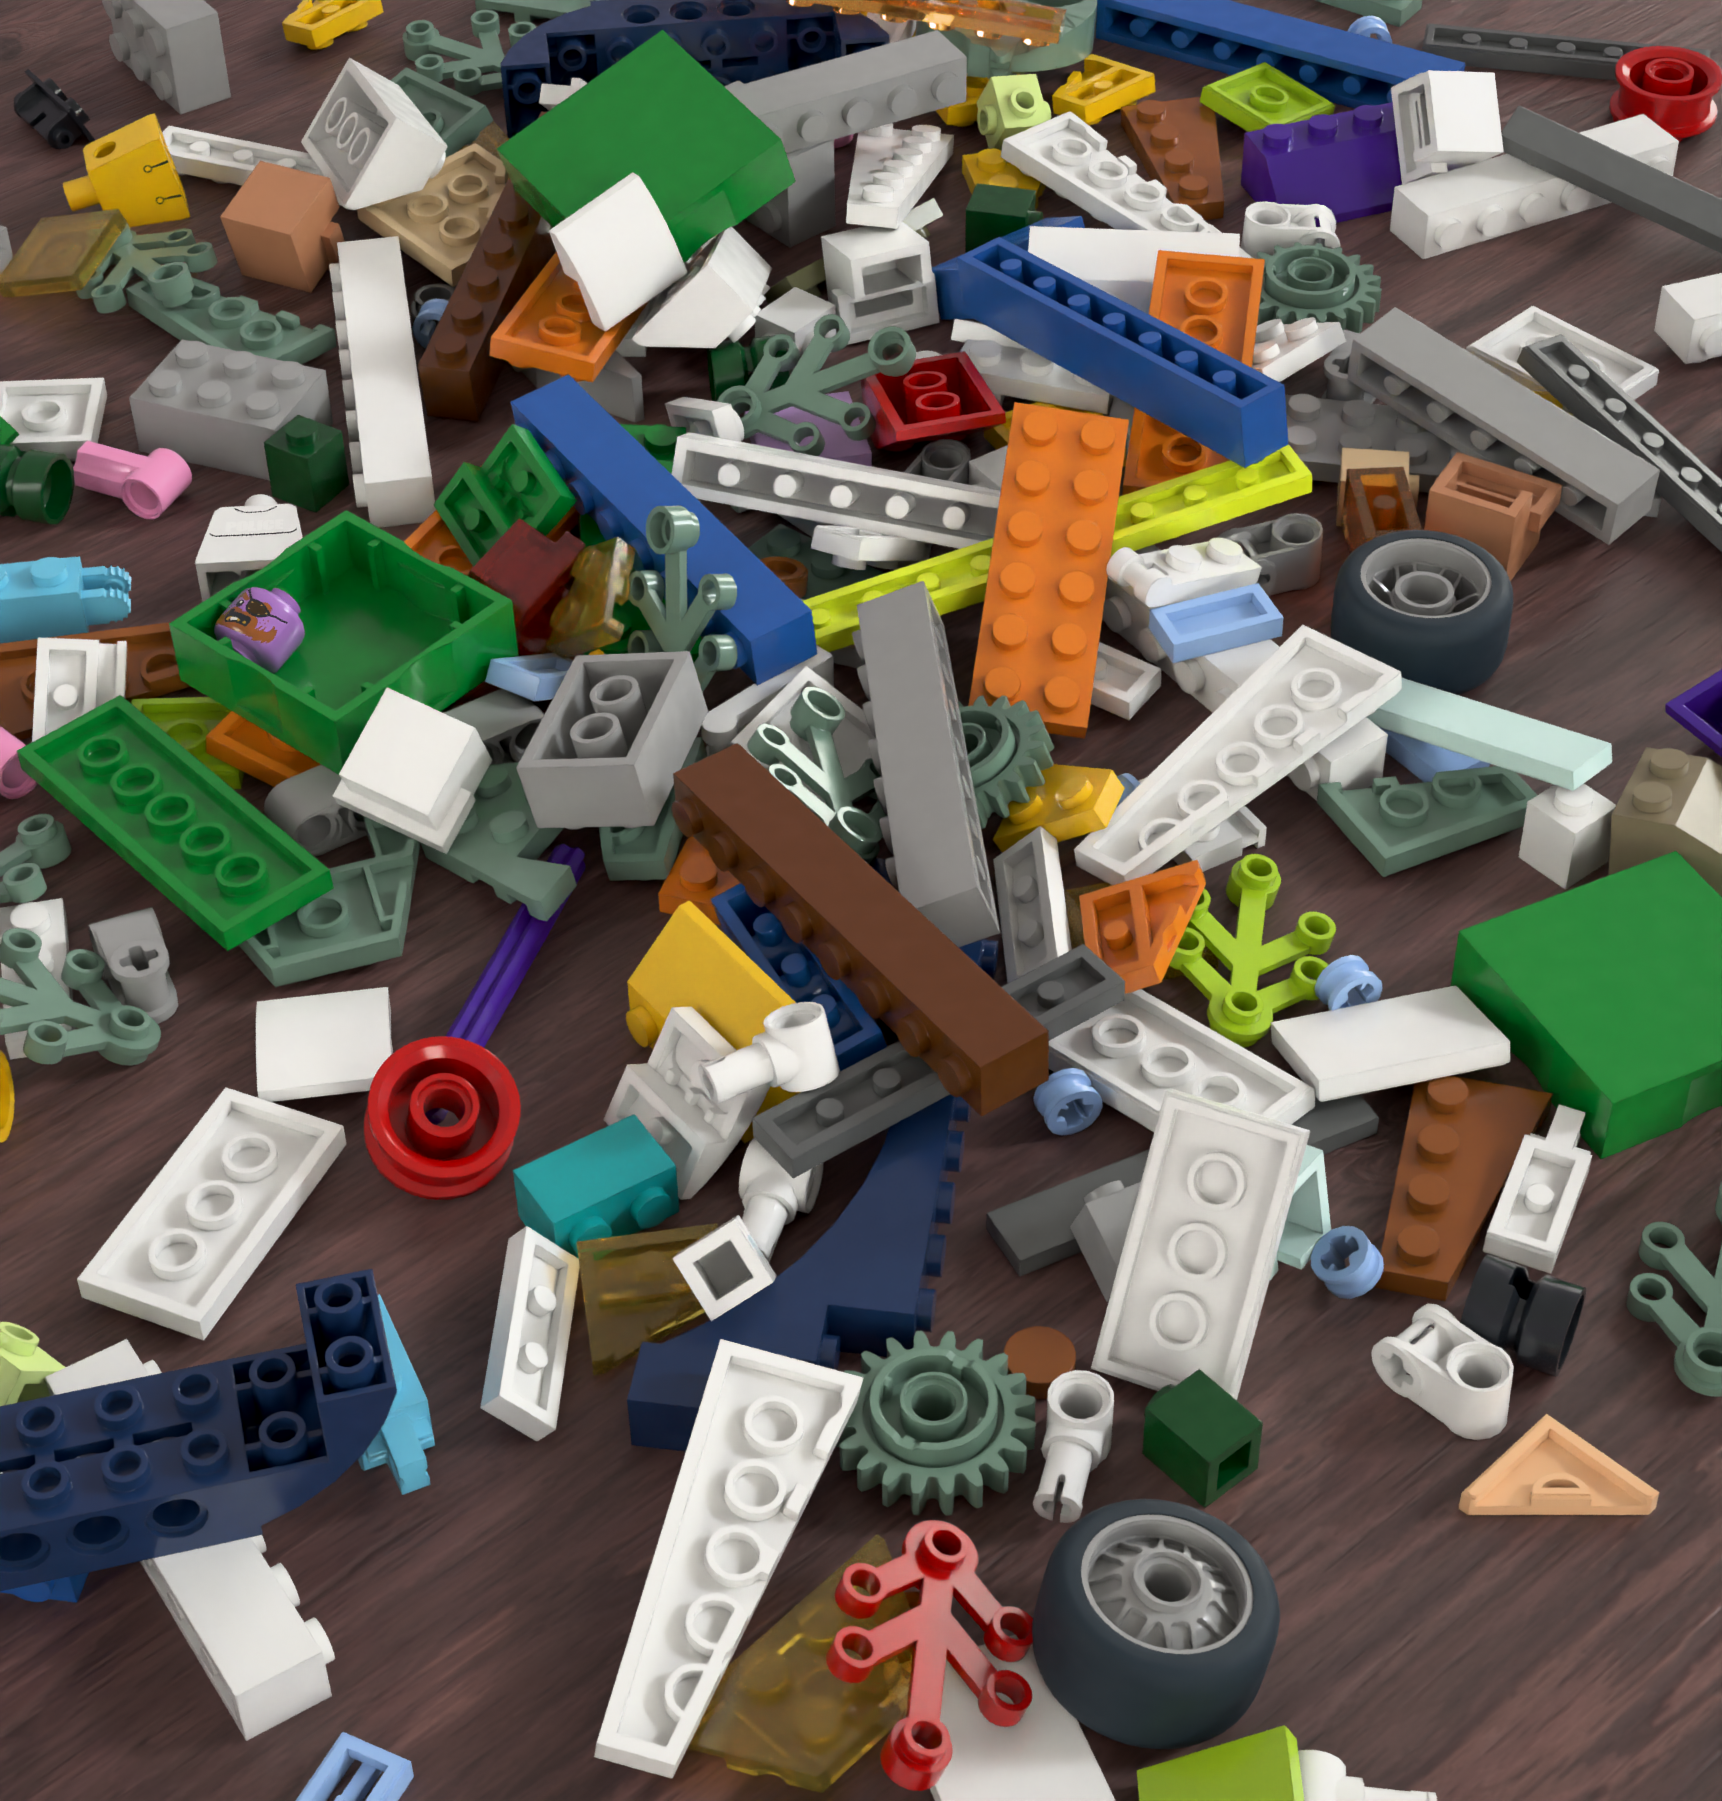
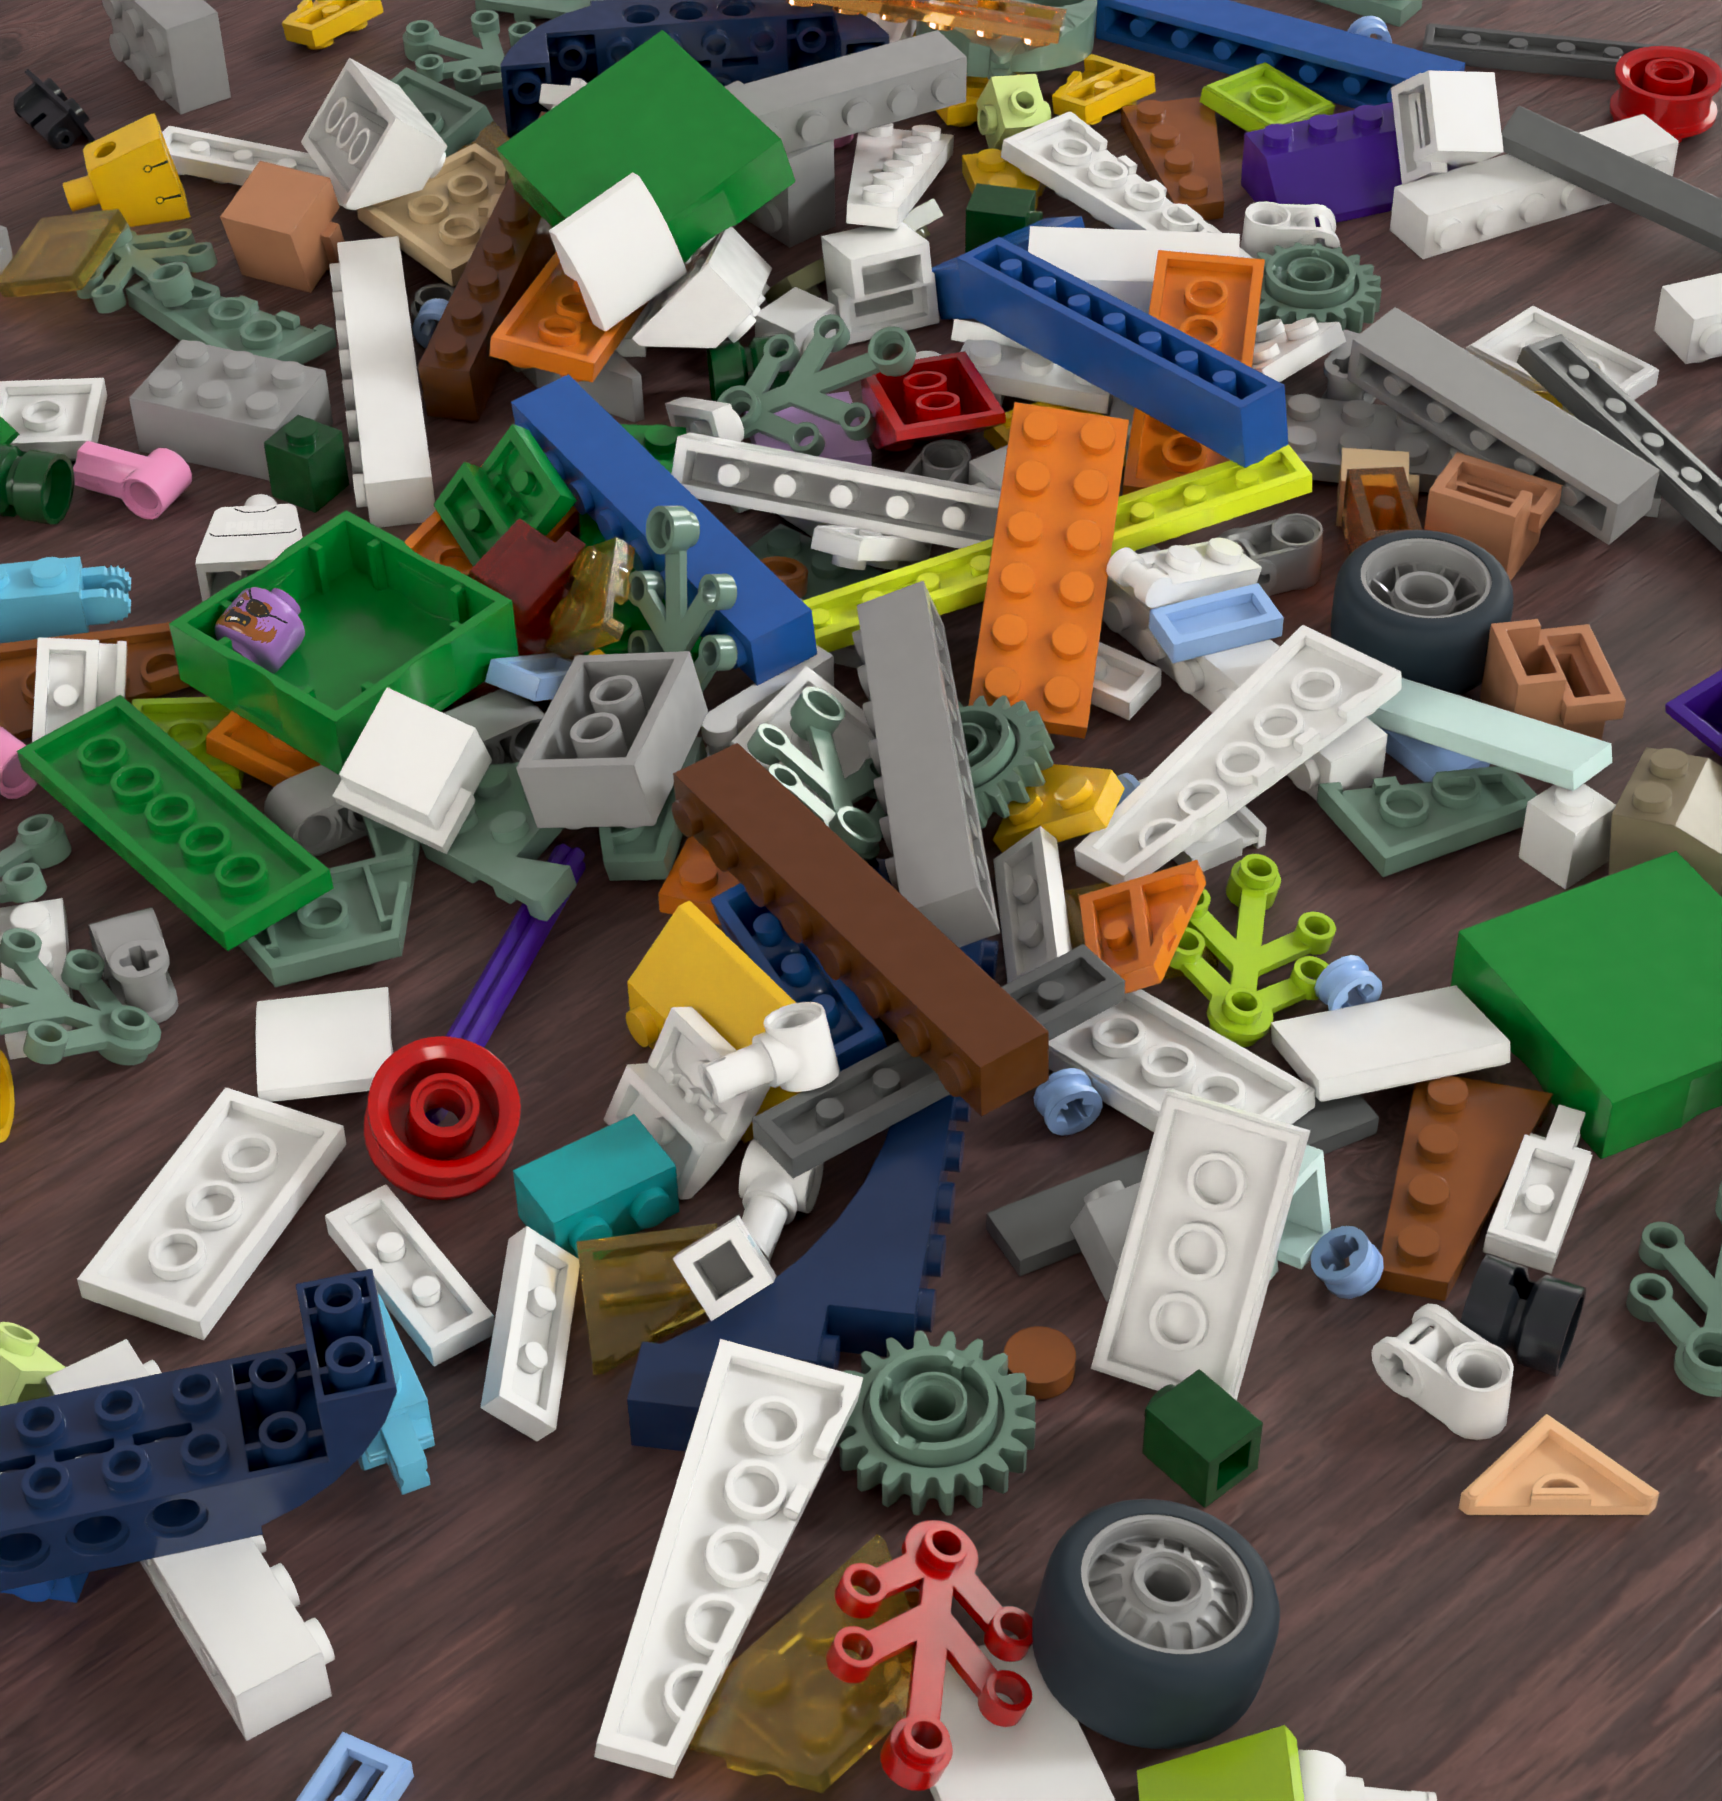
(411, 1275): none -> white plate
(1074, 1441): white pin -> none
(1551, 676): none -> nougat plate

